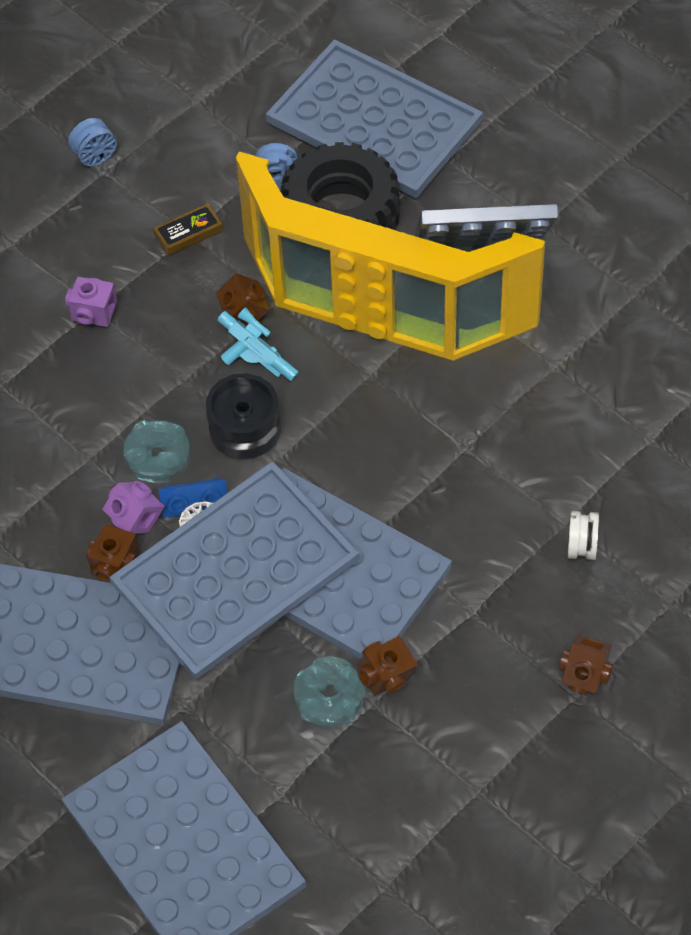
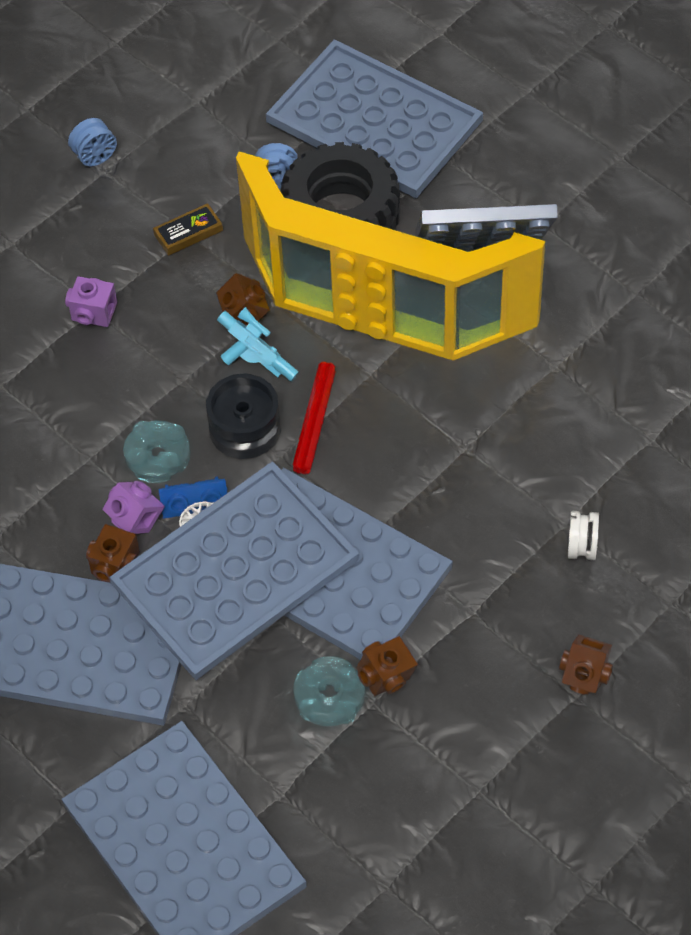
(314, 418): none -> red axle

